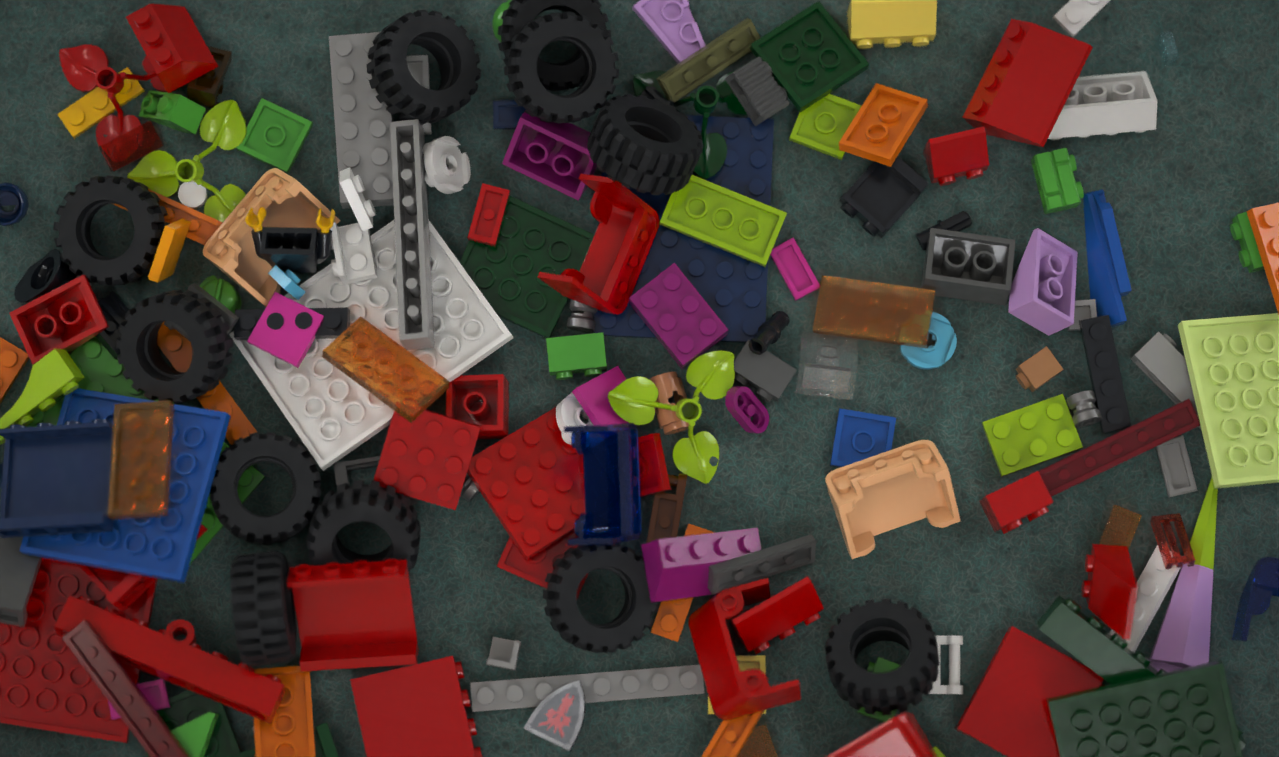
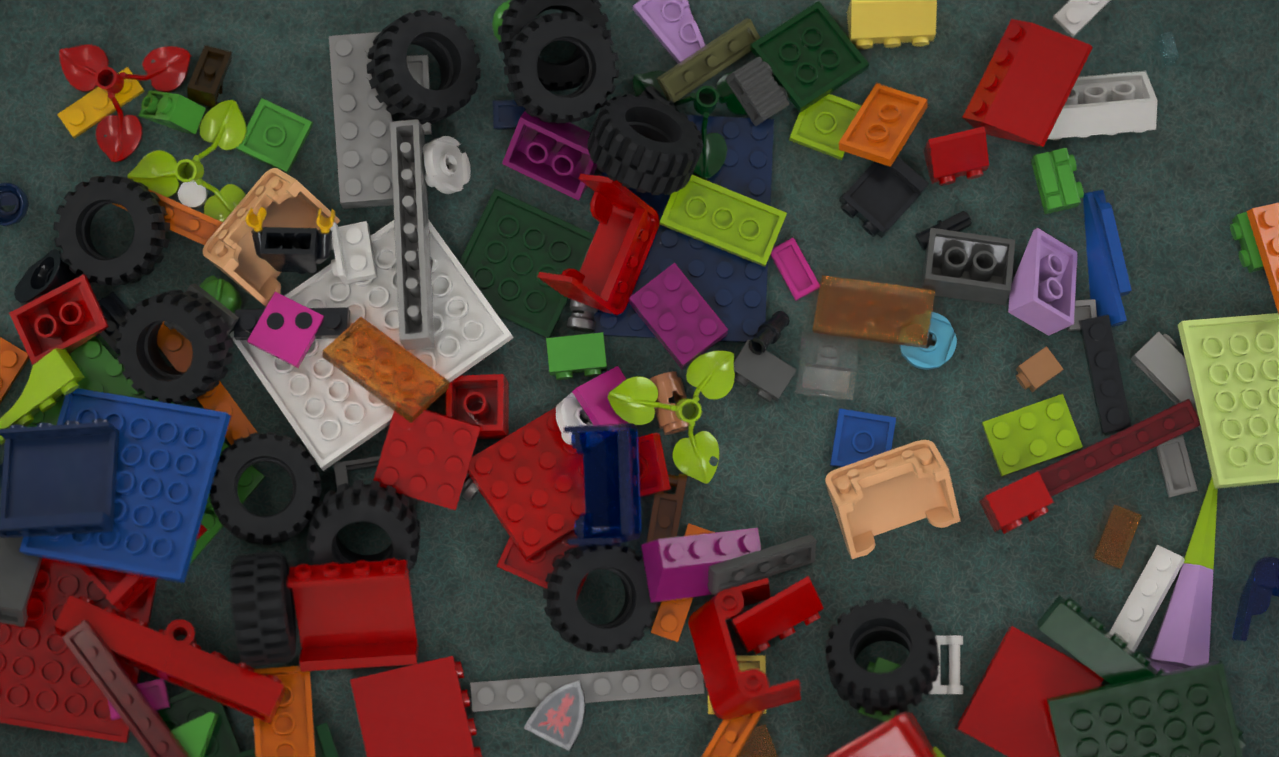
(130, 146): clear red plate -> none
(141, 460): clear orange plate -> none
(169, 250): light orange tile -> none
(171, 44): red slope -> none
(288, 281): medium azure plate -> none
(353, 190): white plate -> none
(488, 214): red plate -> none
(504, 653): light grey panel -> none
(742, 405): magenta plate -> none
(1084, 411): flat silver wheel -> none
(1111, 587): red slope -> none
(1177, 559): clear red tile -> none

